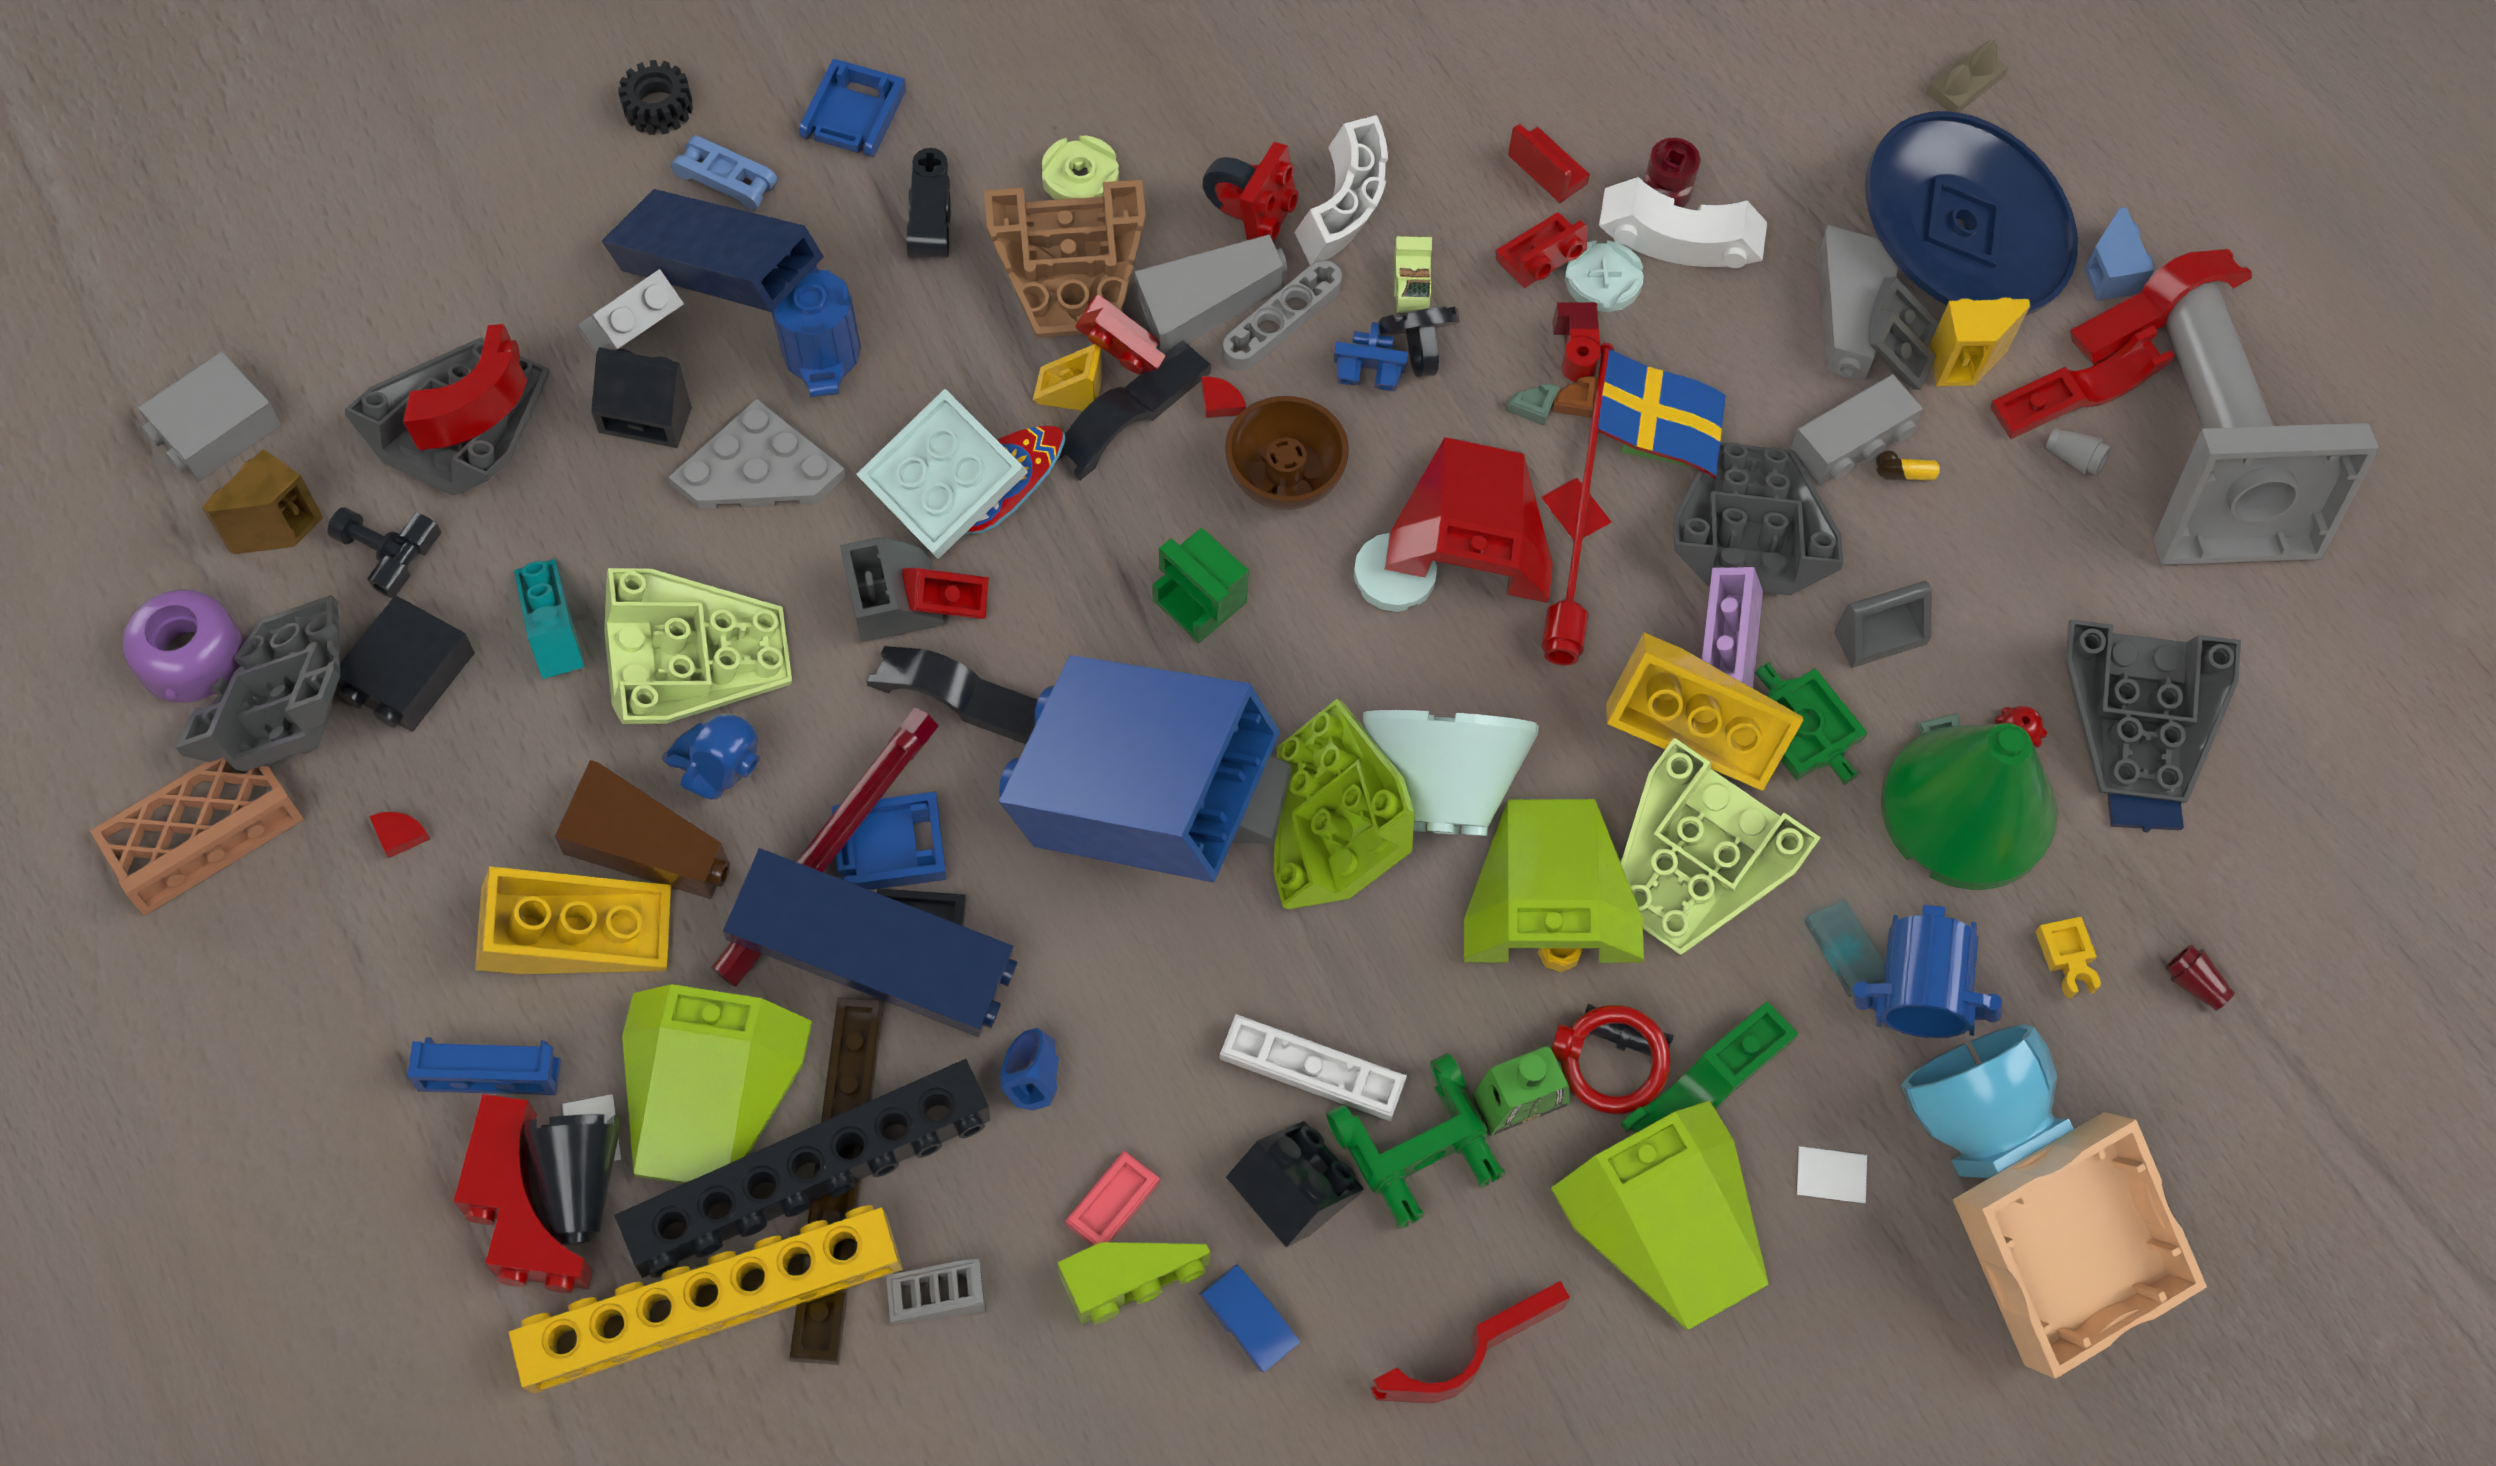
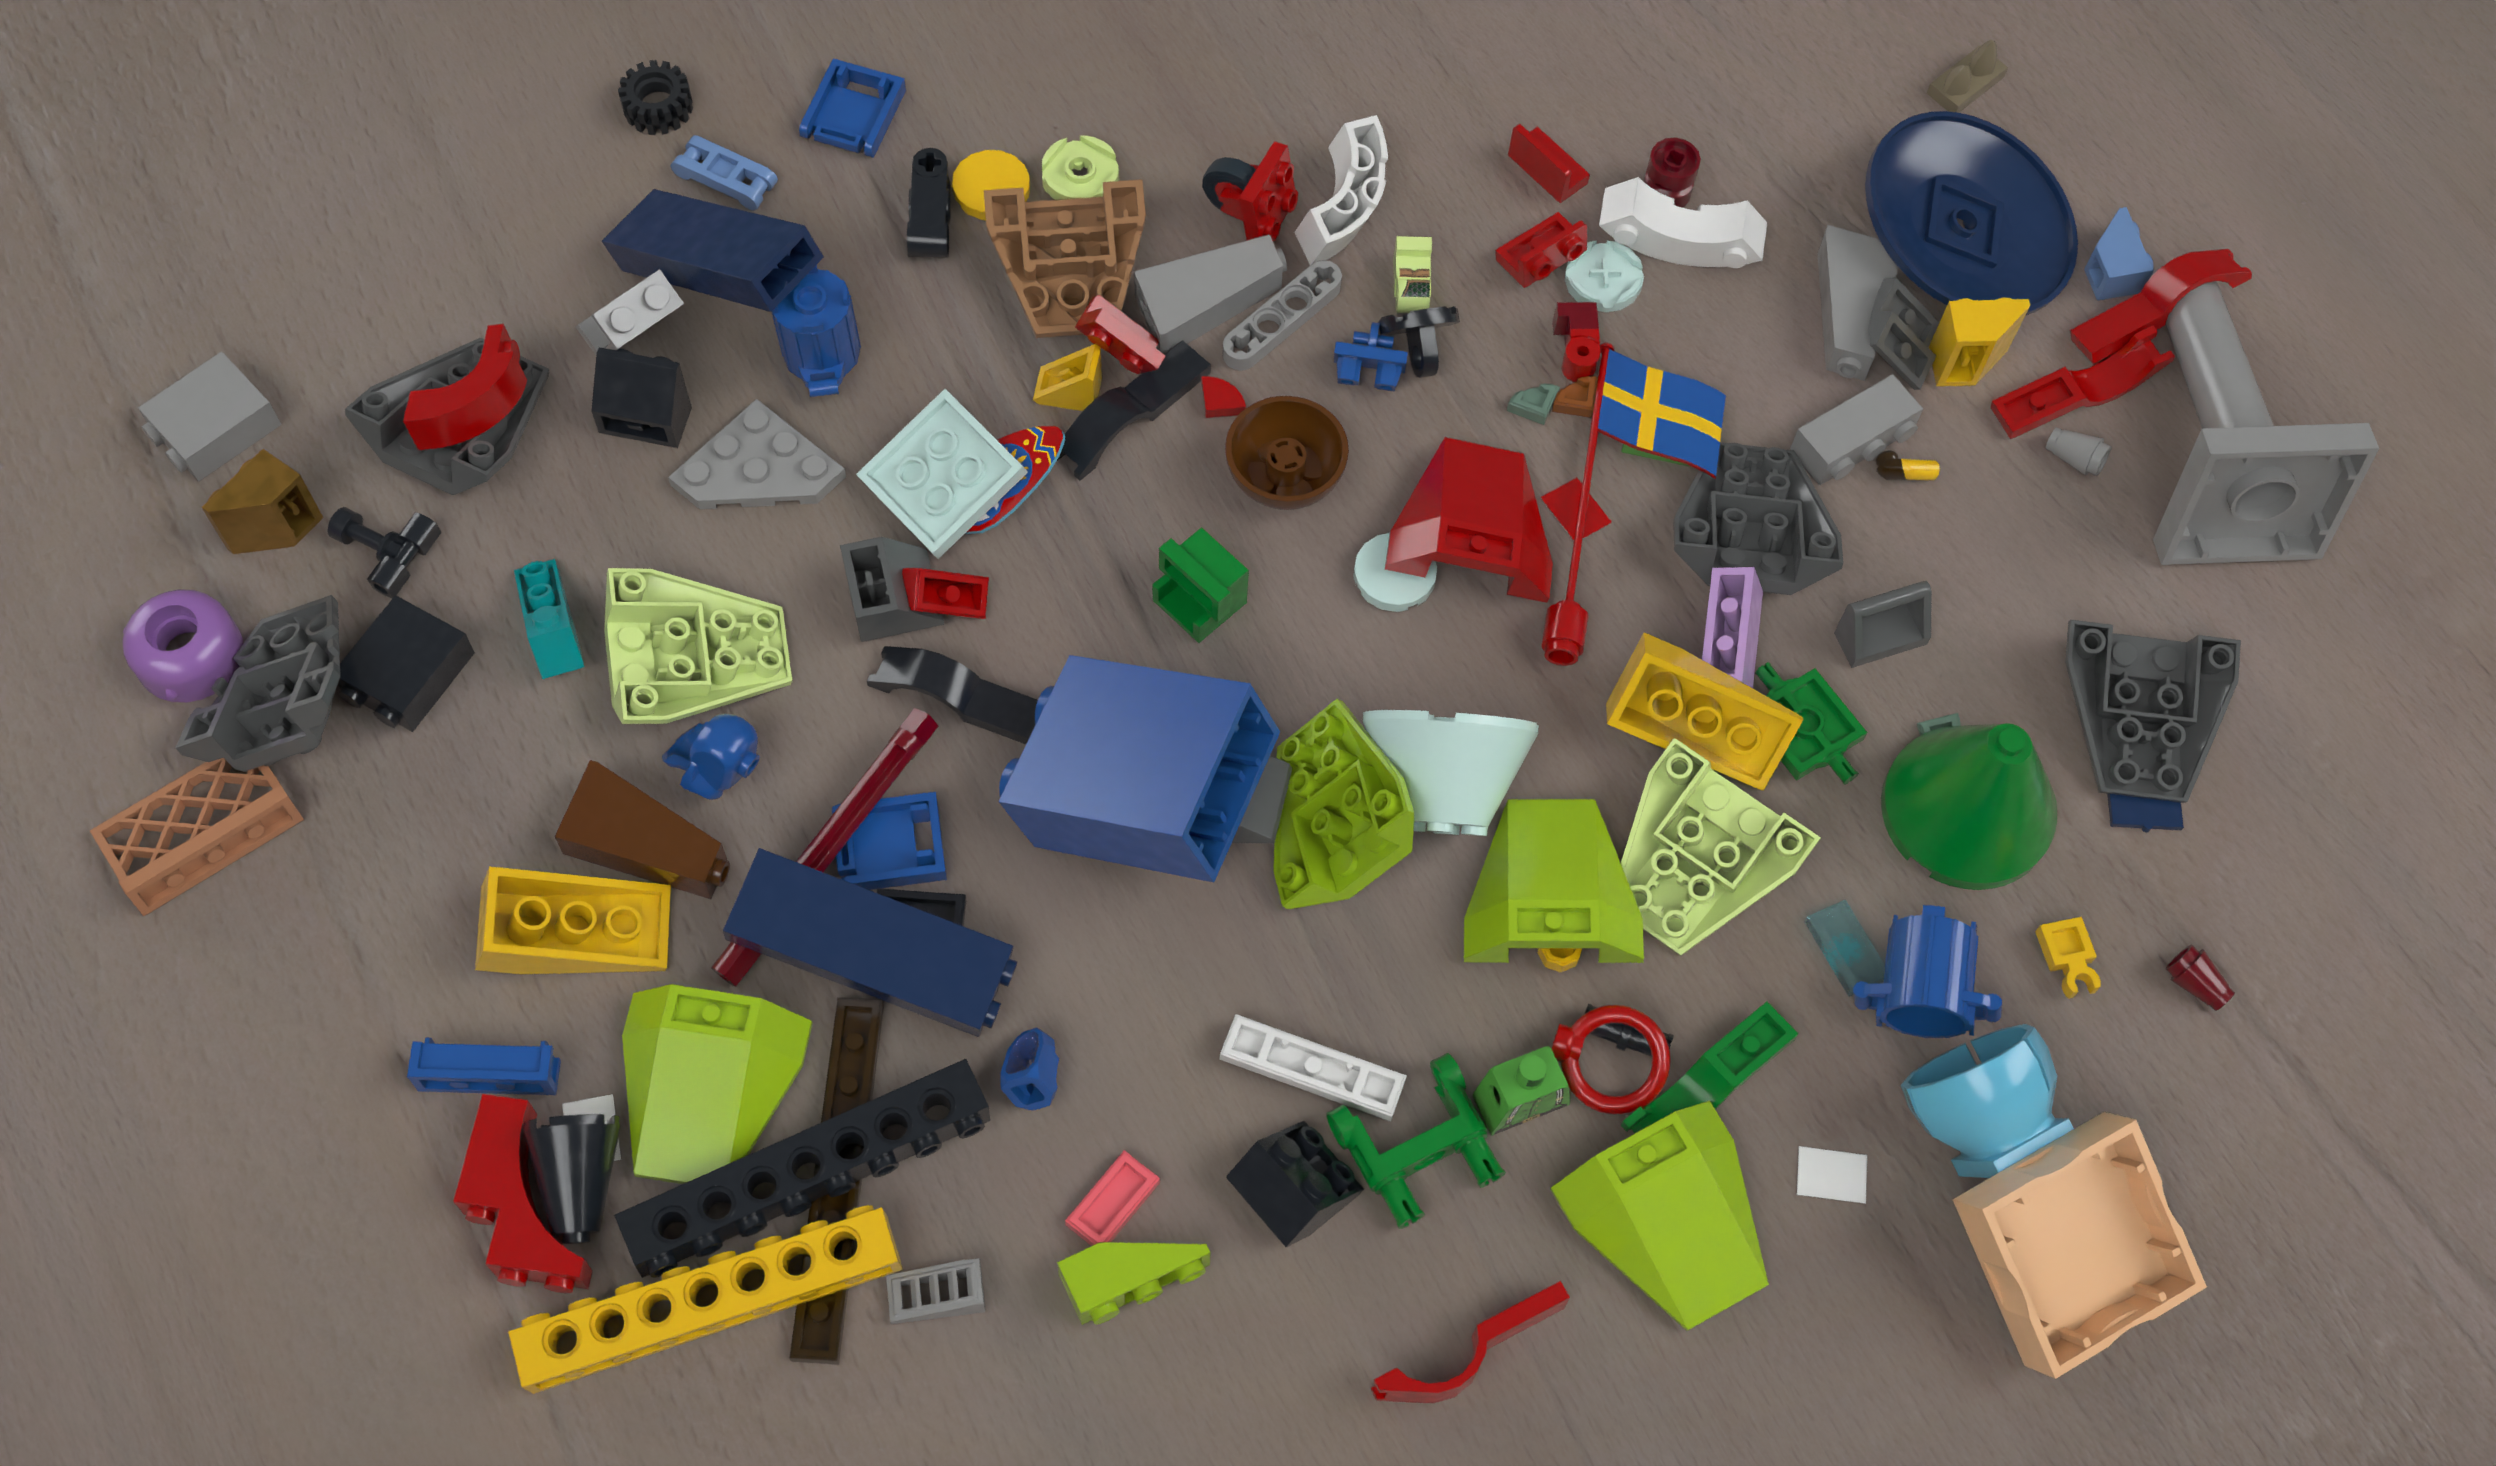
(398, 832): red tile -> none
(987, 172): none -> yellow tile
(1249, 1318): blue slope -> none
(2027, 714): red animal -> none

